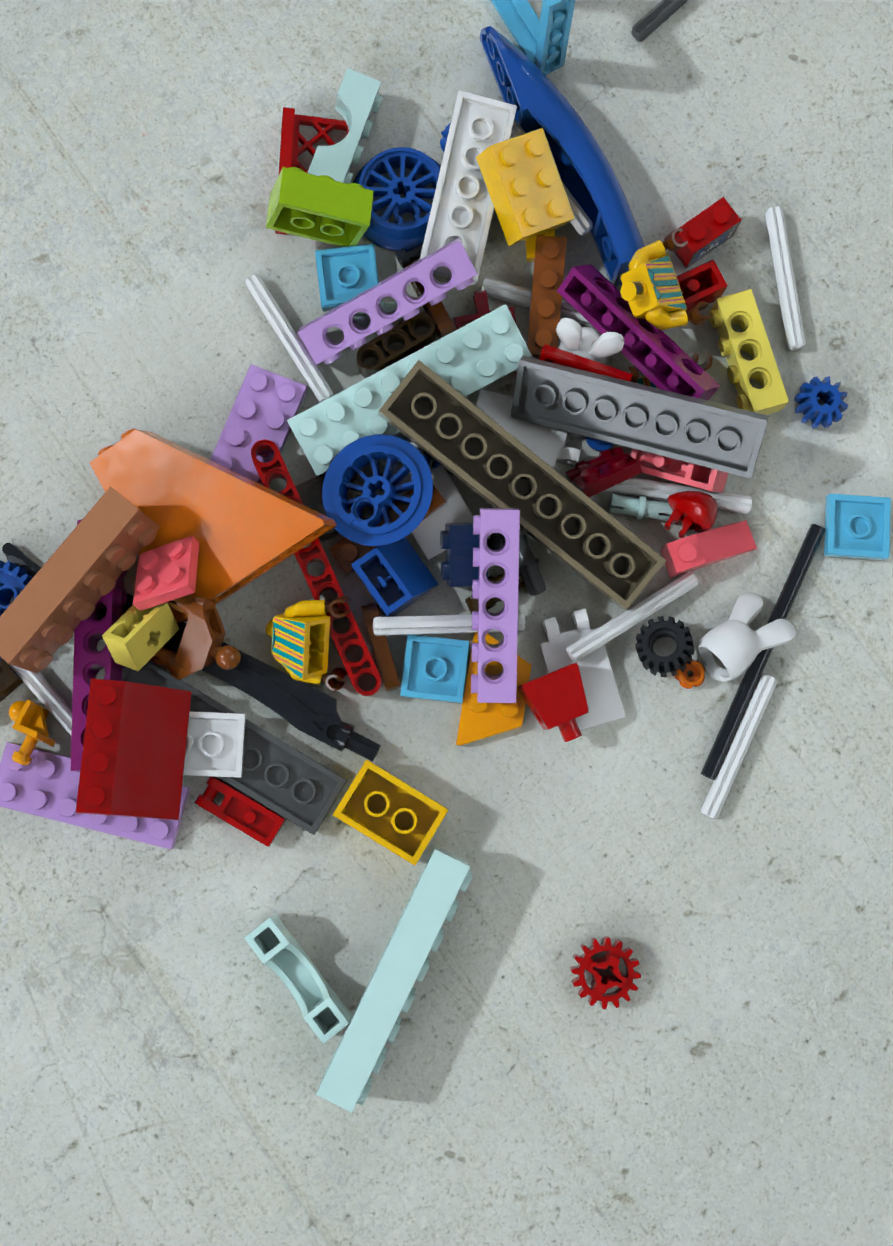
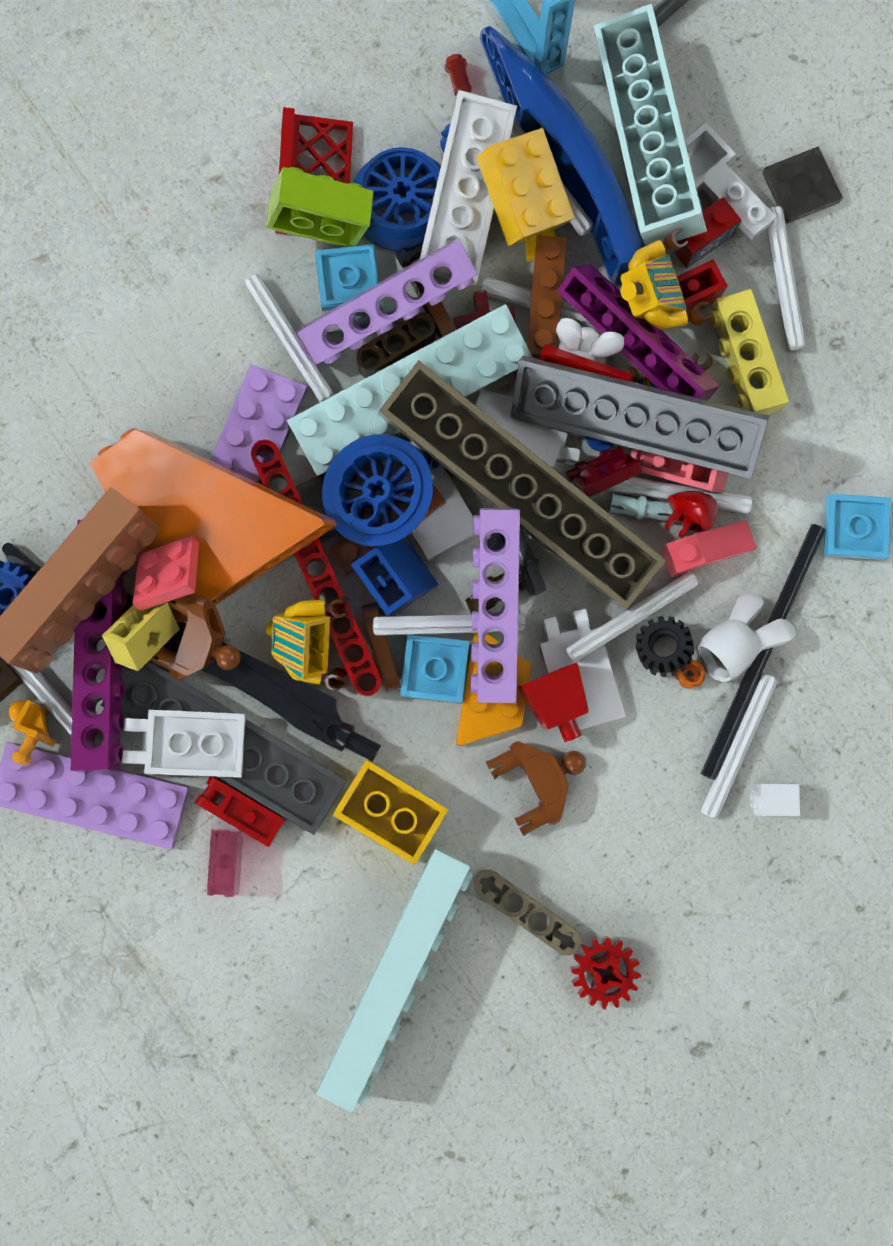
(133, 750): red slope -> none
(224, 862): none -> clear pink hinge
(288, 960): light aqua arch -> none
(355, 103): light aqua arch -> none
(456, 68): none -> clear red pin
(459, 546): dark blue brick -> none
(524, 915): none -> dark tan beam
(545, 777): none -> dark orange connector
(649, 126): none -> light aqua brick
(711, 170): none -> white plate
(775, 799): none -> white brick
(802, 184): none -> clear smoke plate
(826, 392): blue gear -> none

